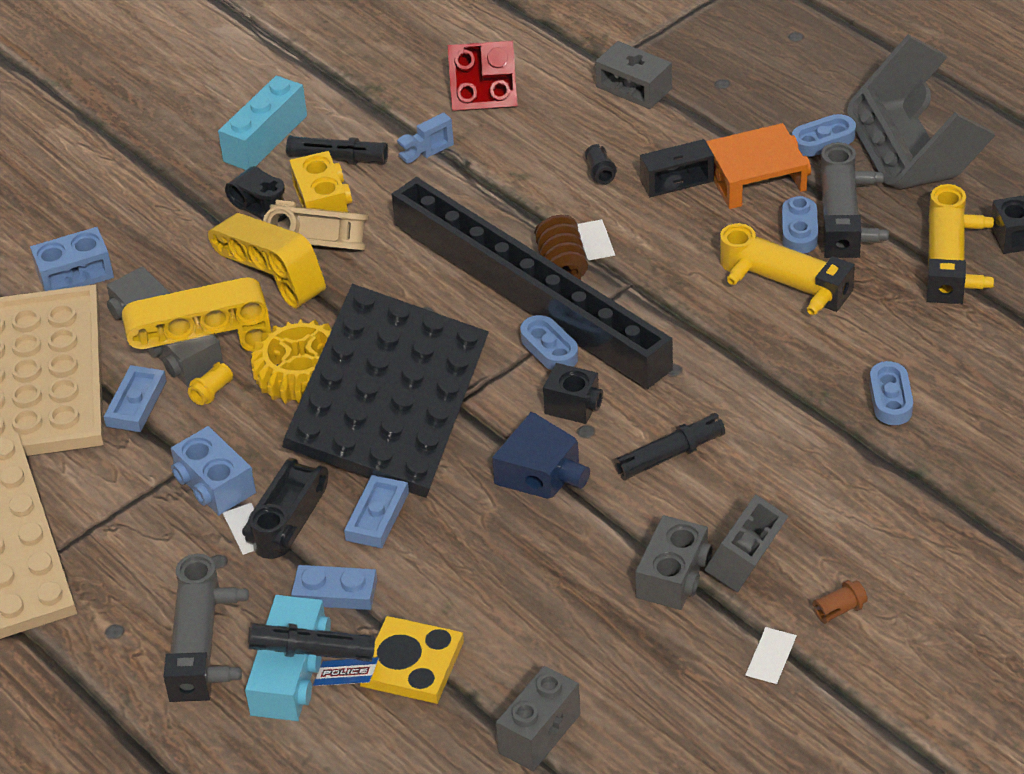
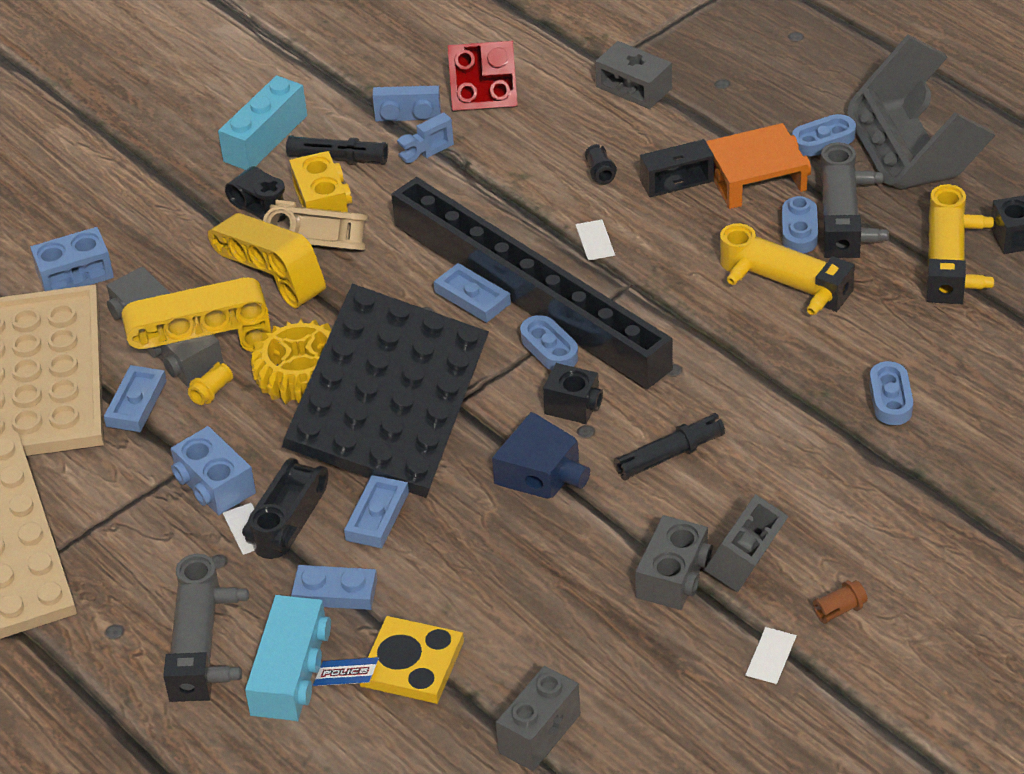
(311, 642): black pin -> none
(406, 103): none -> medium blue plate
(472, 292): none -> medium blue plate
(561, 244): reddish brown piece -> none

